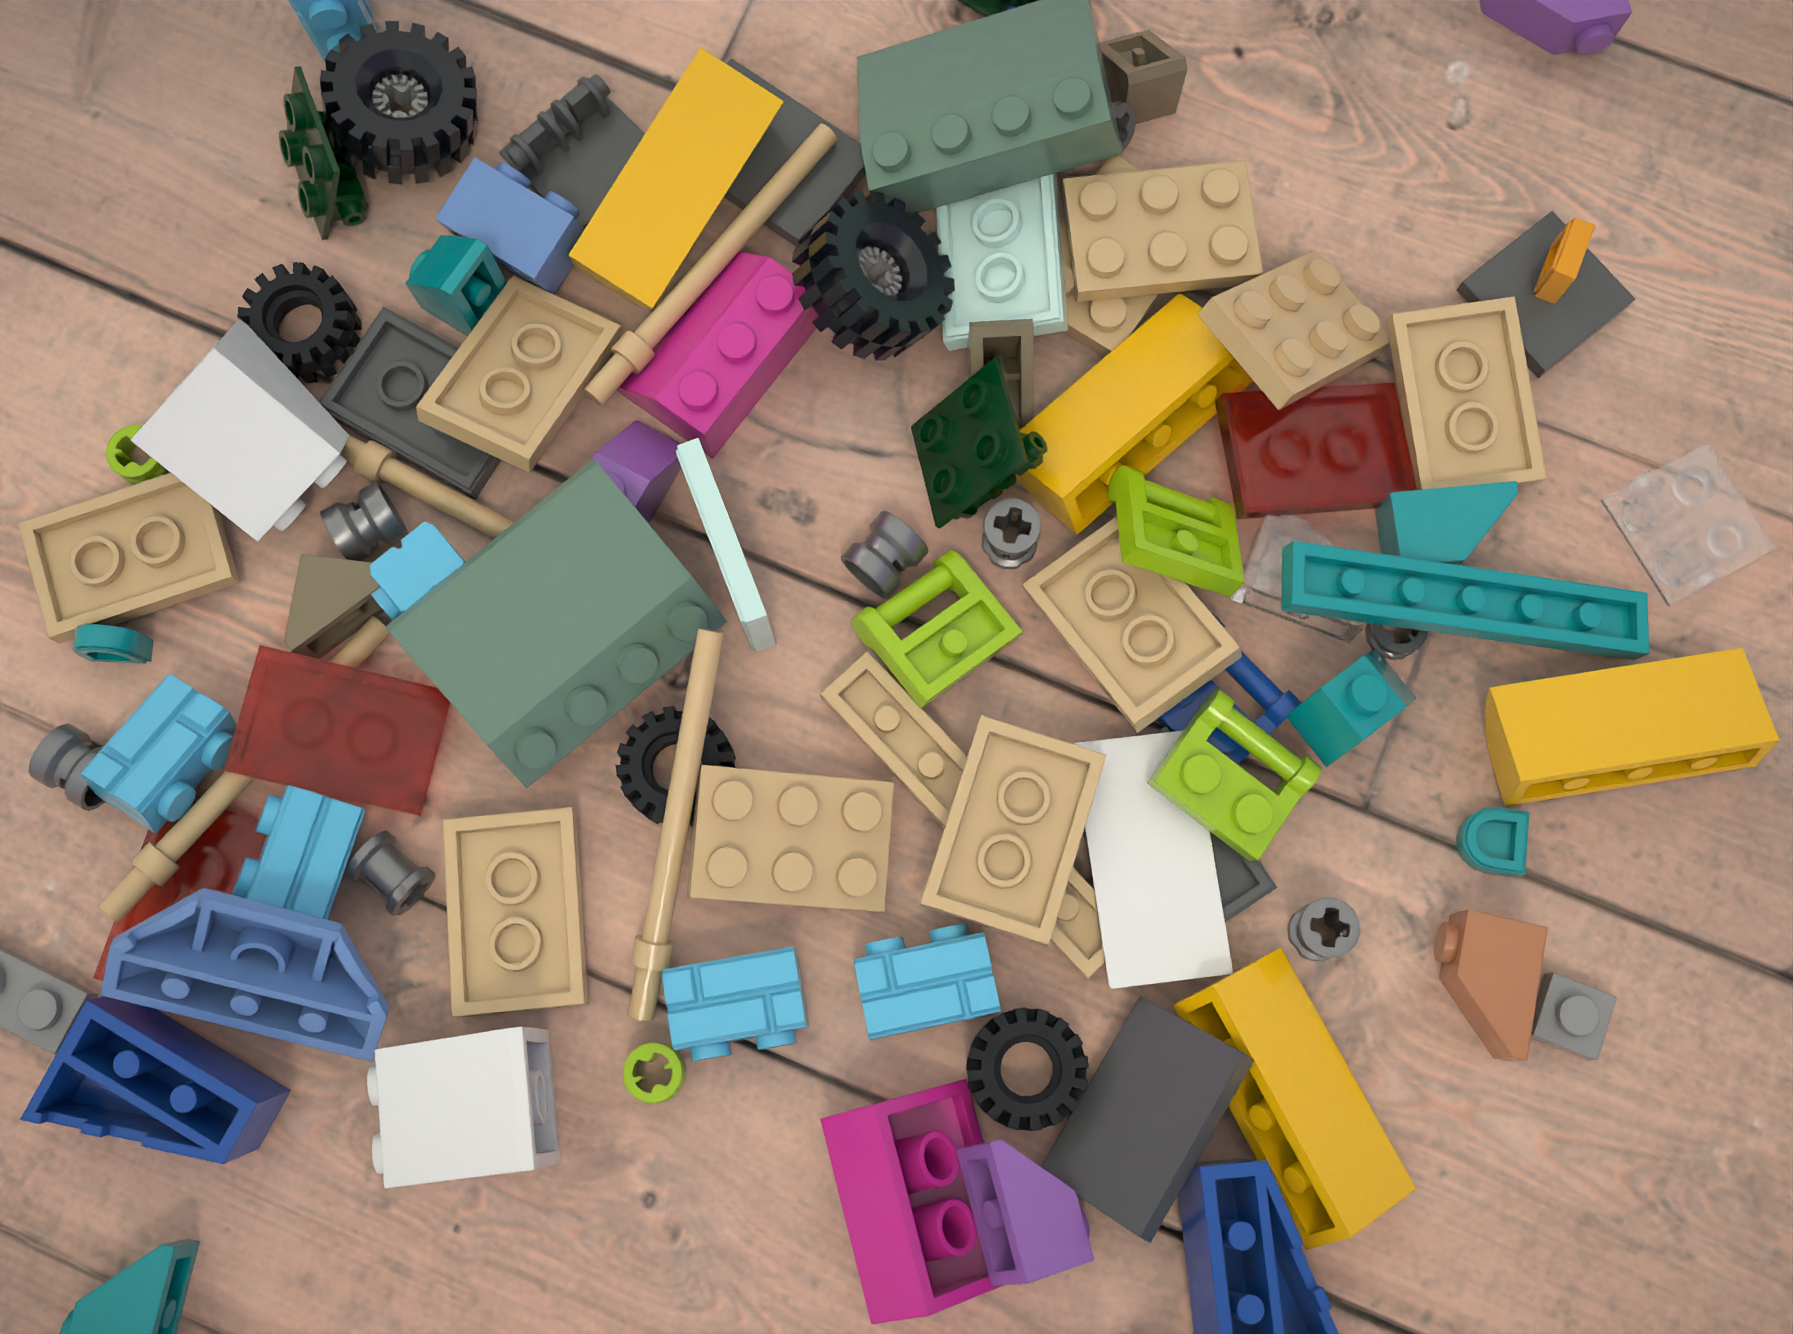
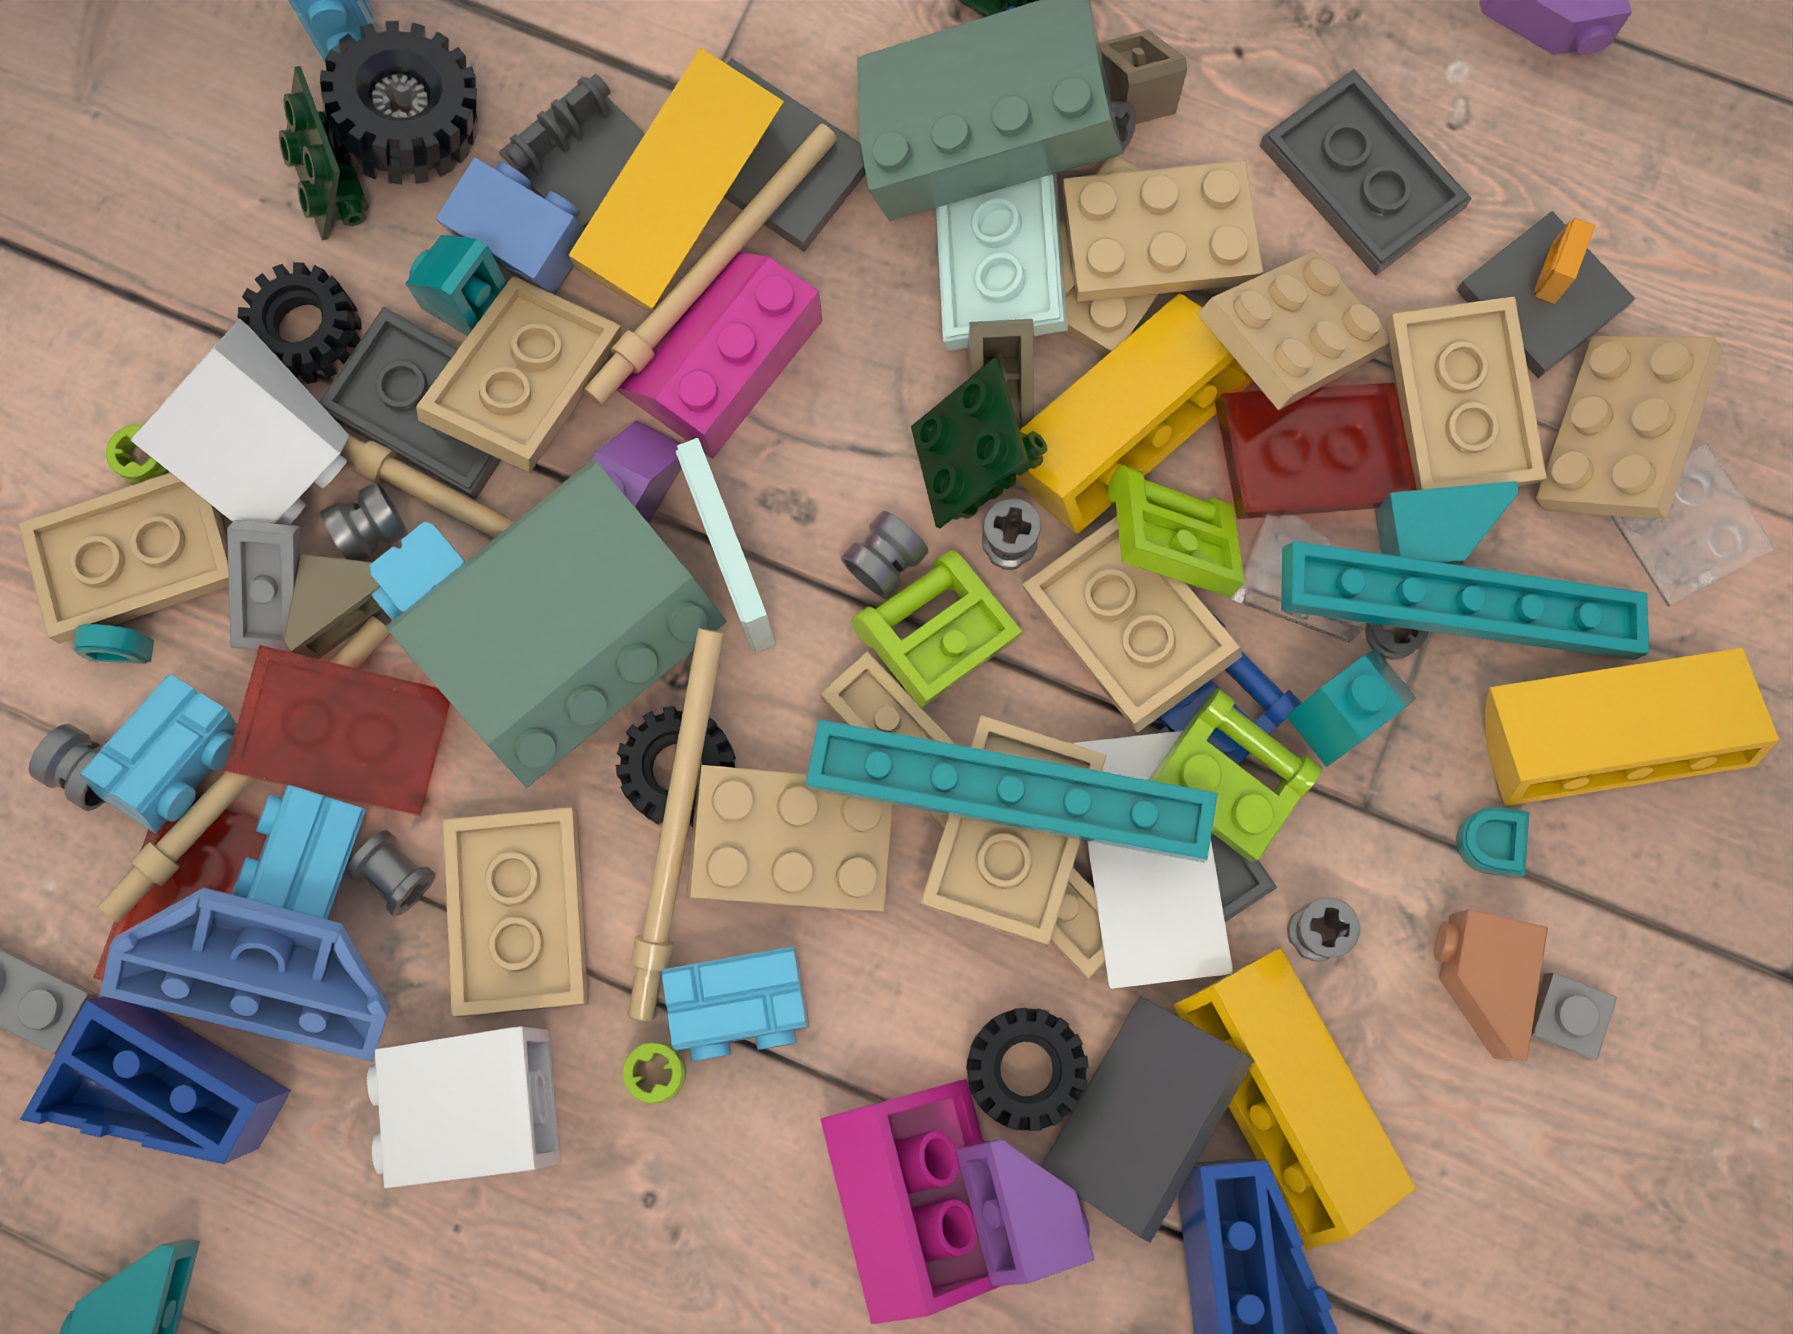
(261, 582): none -> light grey plate
(908, 276): black bush -> none
(926, 983): medium azure brick -> none
(1012, 791): none -> teal plate
(1365, 172): none -> dark grey tile
(1629, 425): none -> tan plate

